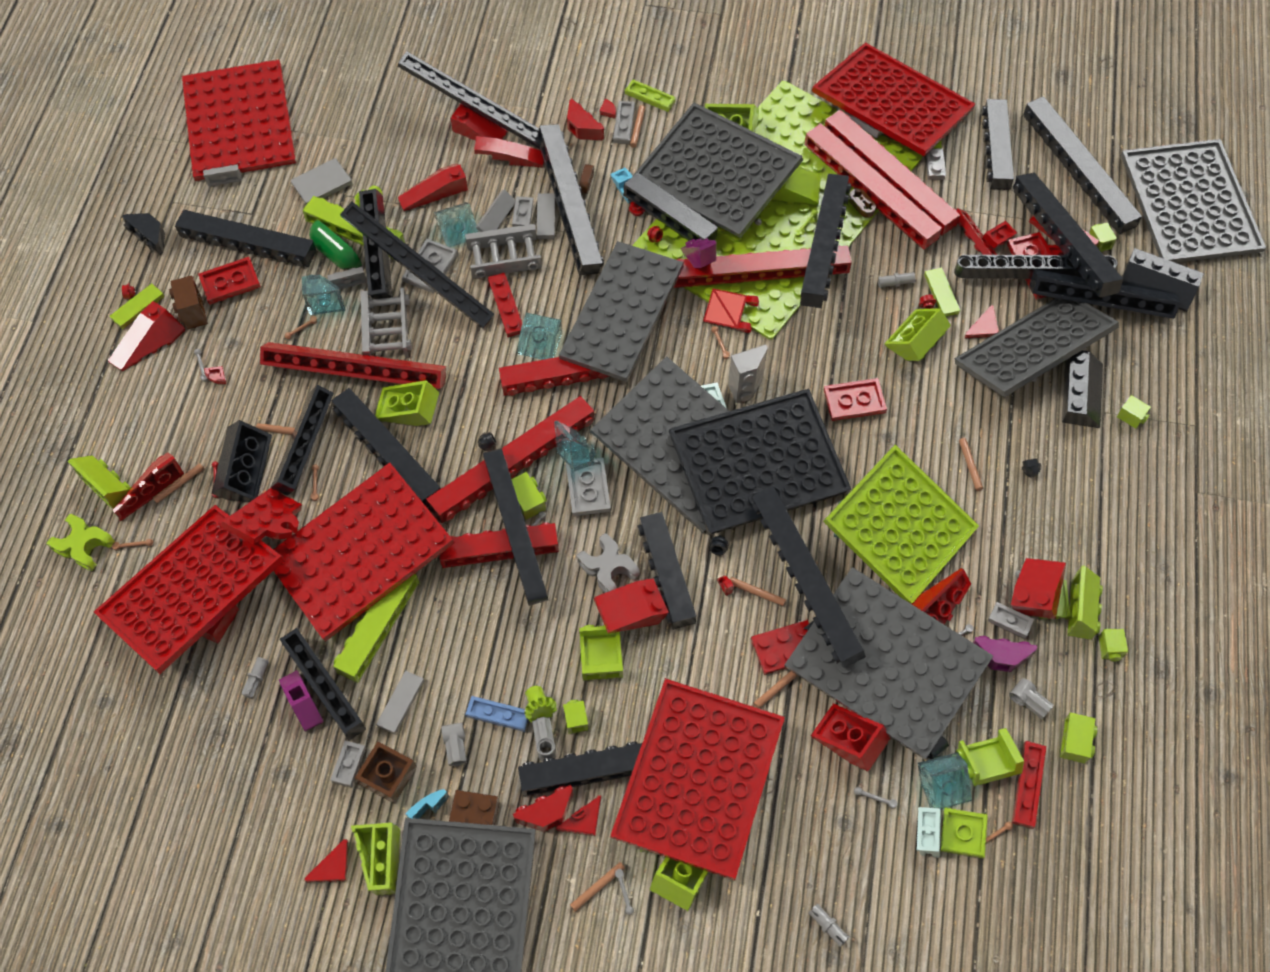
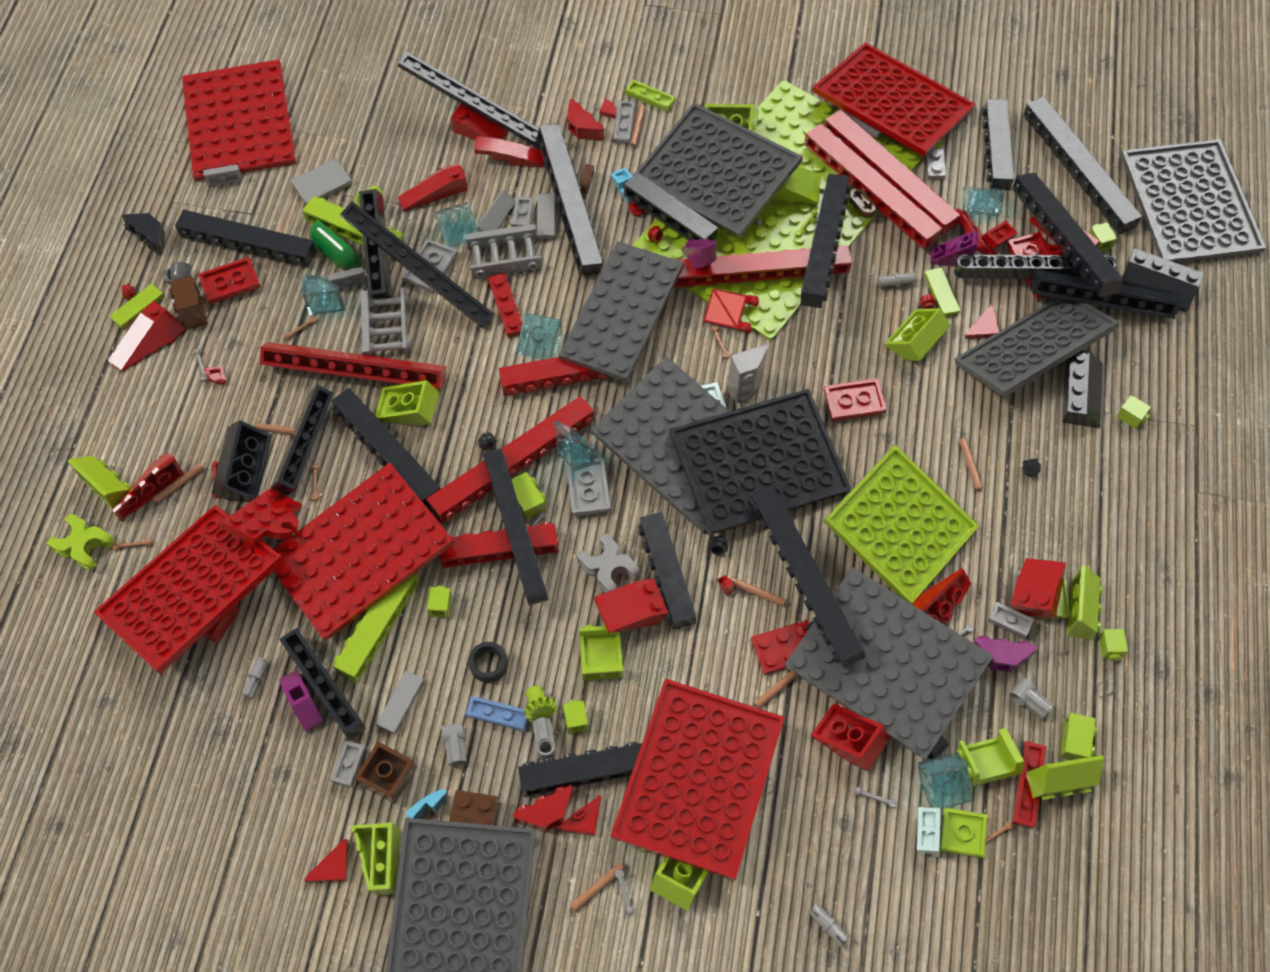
(177, 270): none -> dark grey piece
(439, 602): none -> lime brick
(488, 647): none -> black tyre
(948, 252): none -> magenta slope
(983, 200): none -> clear light blue slope
(1065, 777): none -> lime slope

